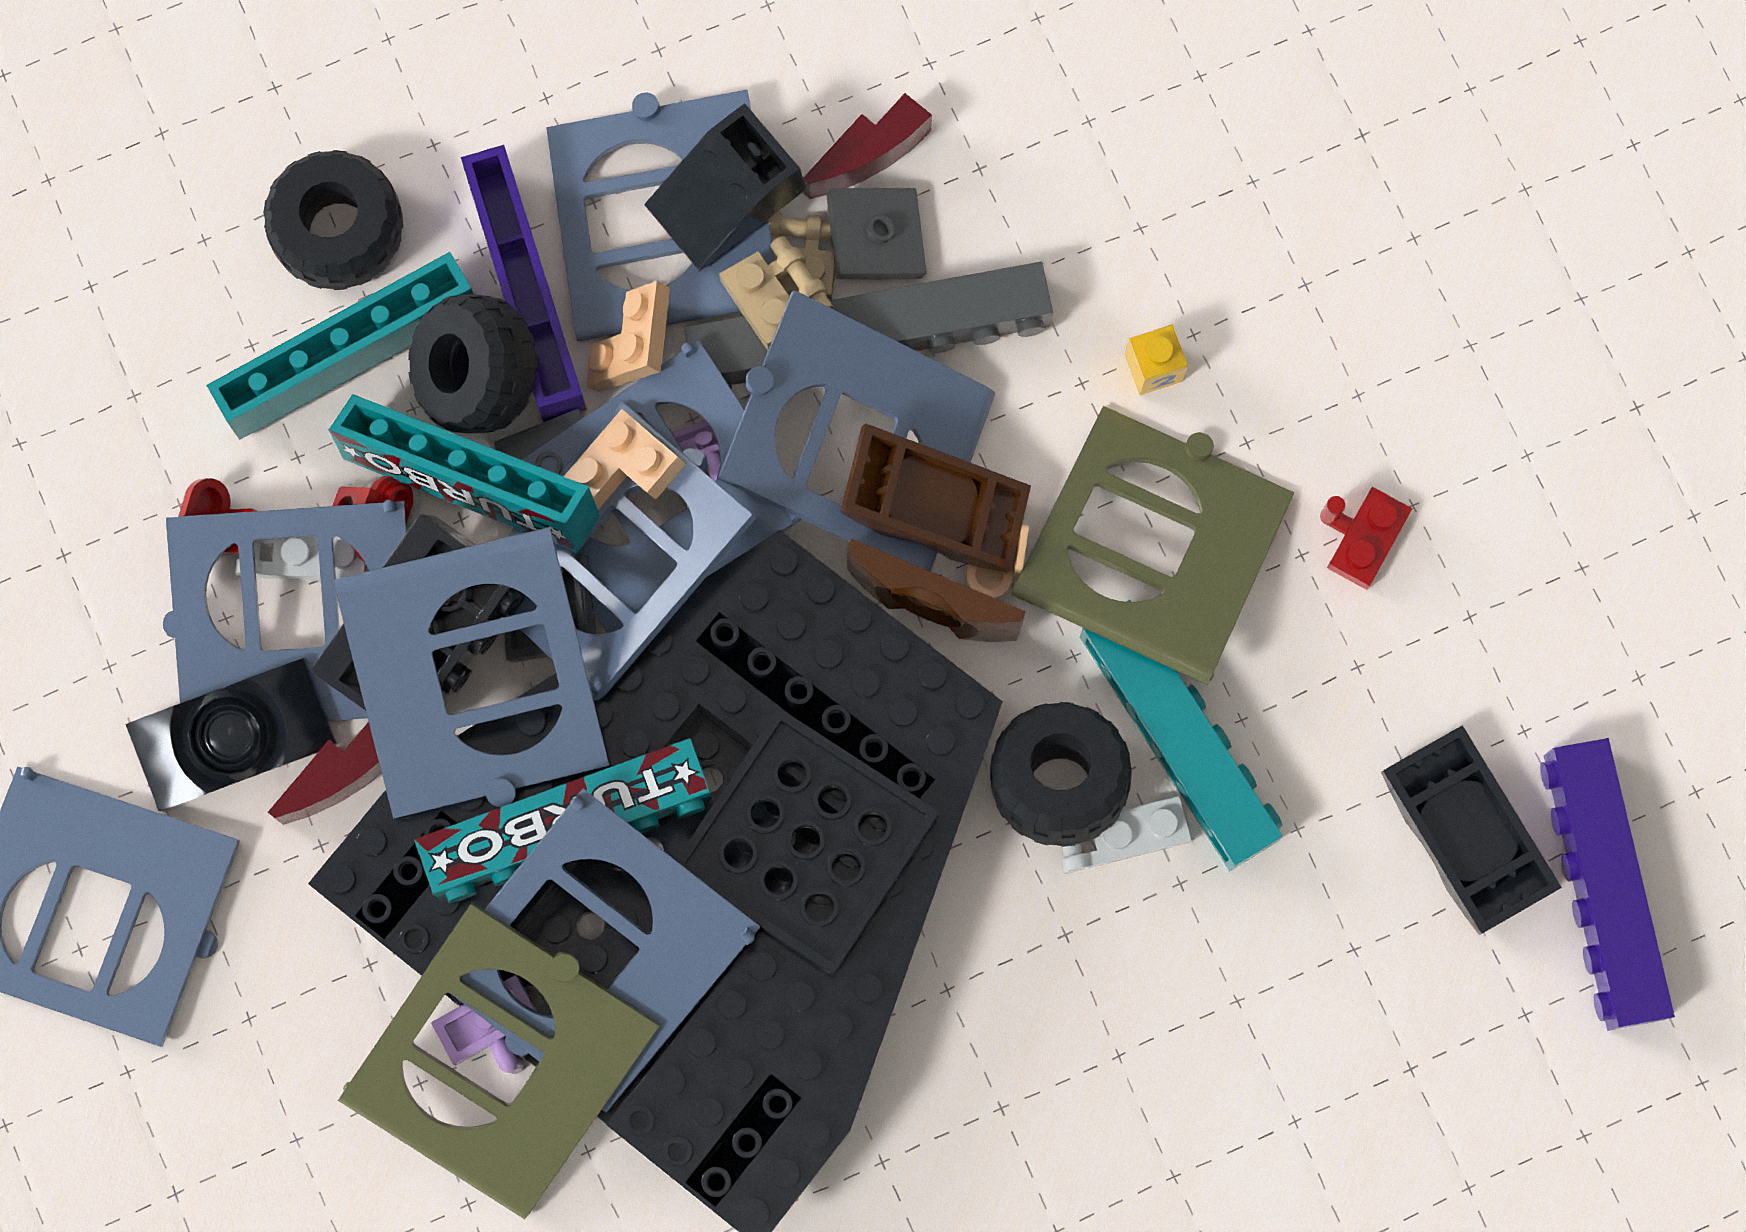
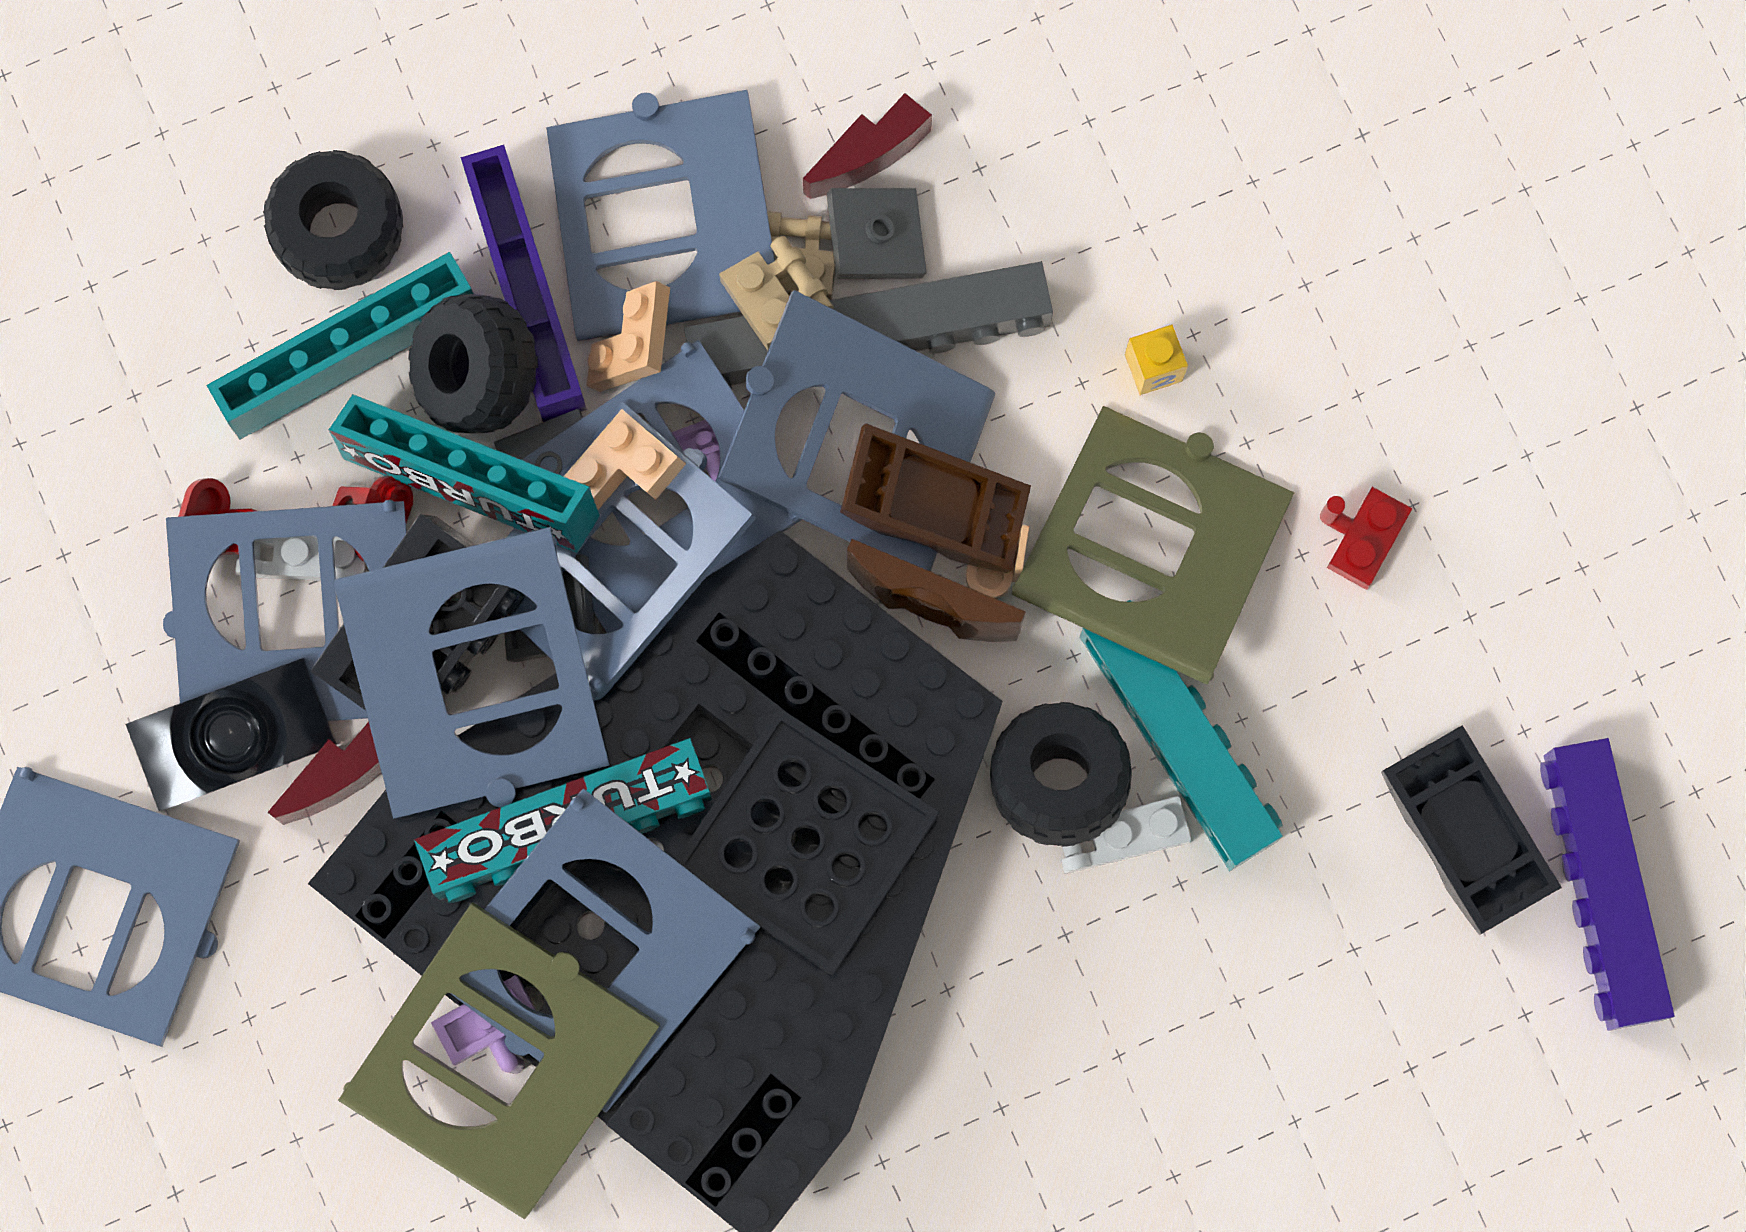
(725, 188): black slope -> none

